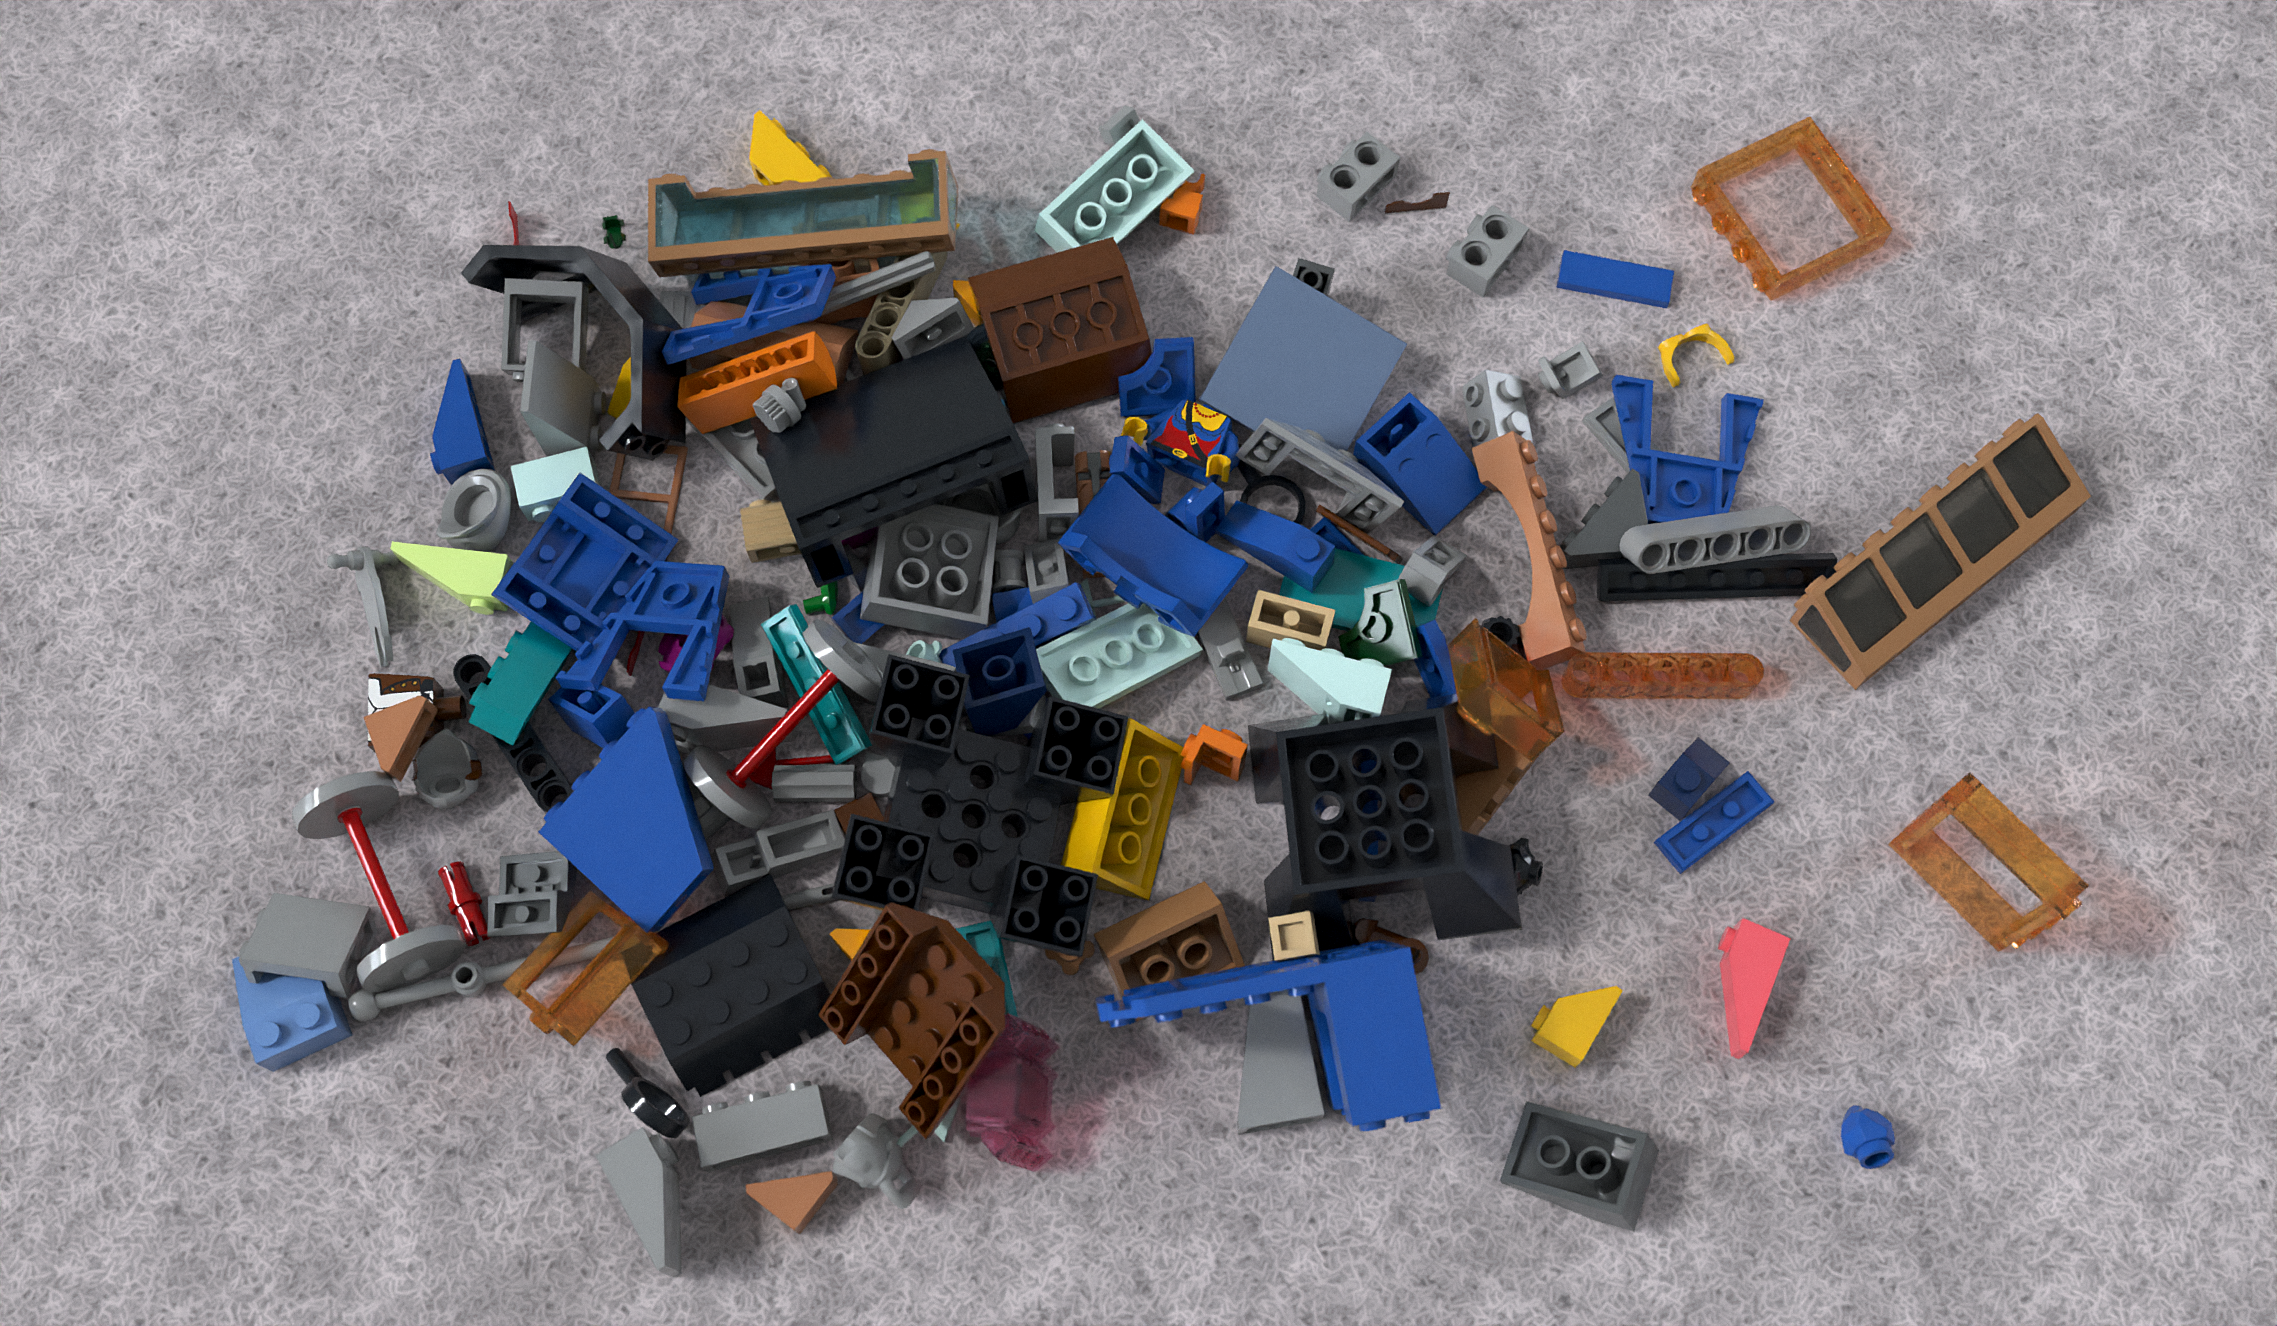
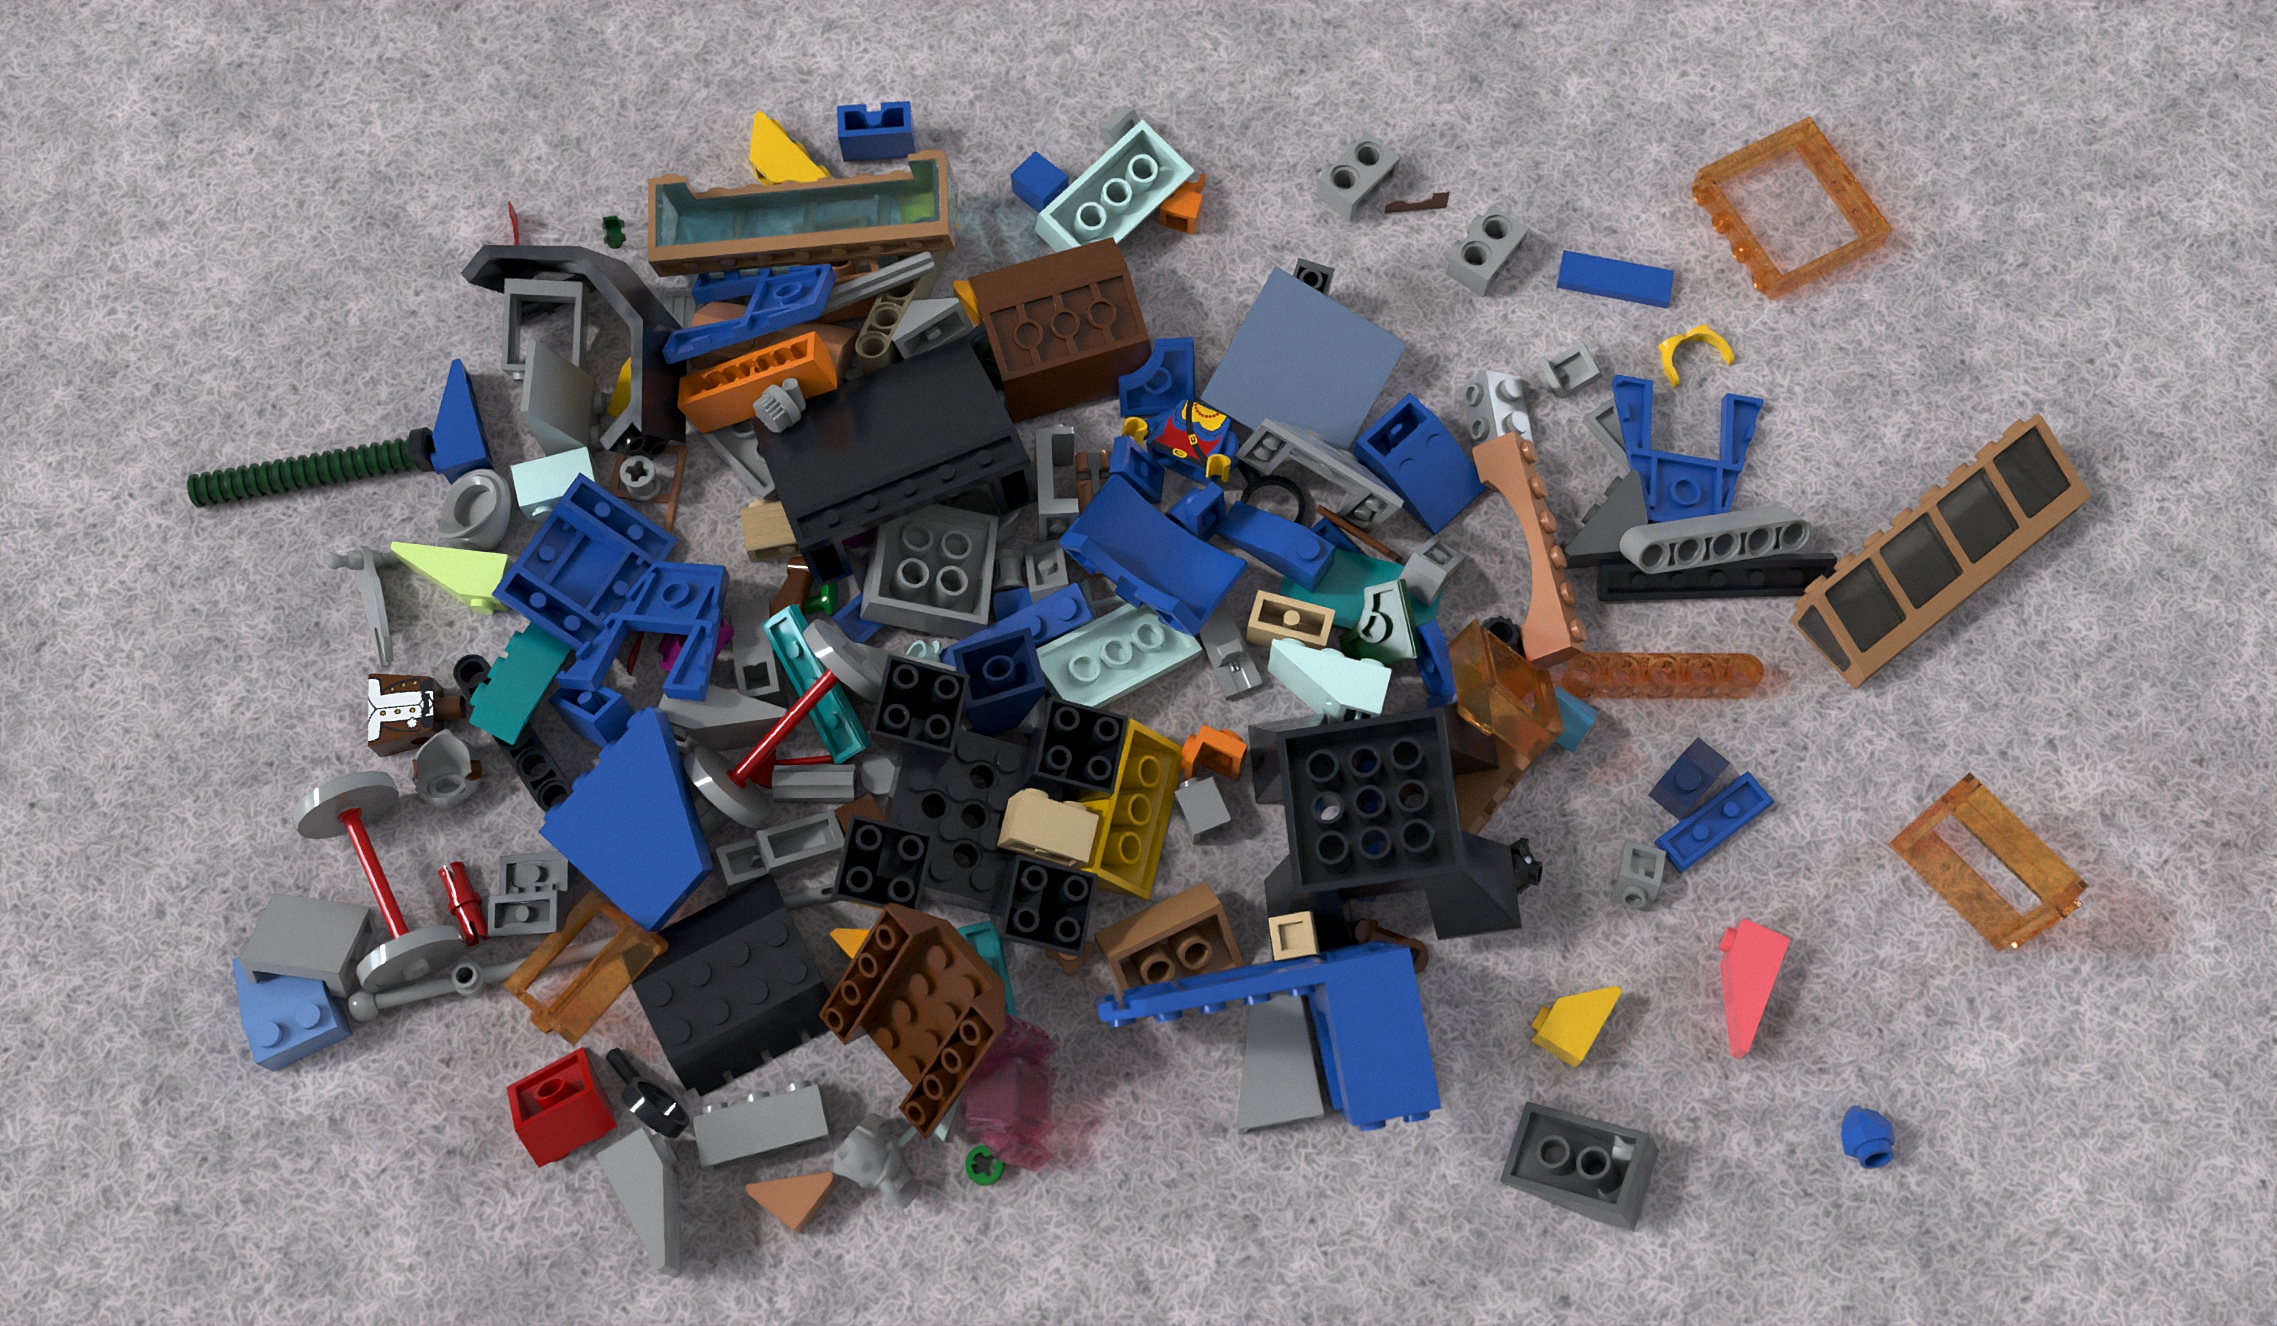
(301, 472): none -> dark green piece
(399, 732): nougat slope -> none
(420, 447): none -> black tile
(560, 1108): none -> red slope
(640, 478): none -> light grey bush
(795, 588): none -> reddish brown piece
(876, 133): none -> blue brick
(981, 1178): none -> green bush
(1038, 182): none -> blue brick
(1048, 829): none -> tan brick
(1202, 809): none -> light grey brick
(1576, 718): none -> dark azure brick
(1638, 876): none -> light grey bracket

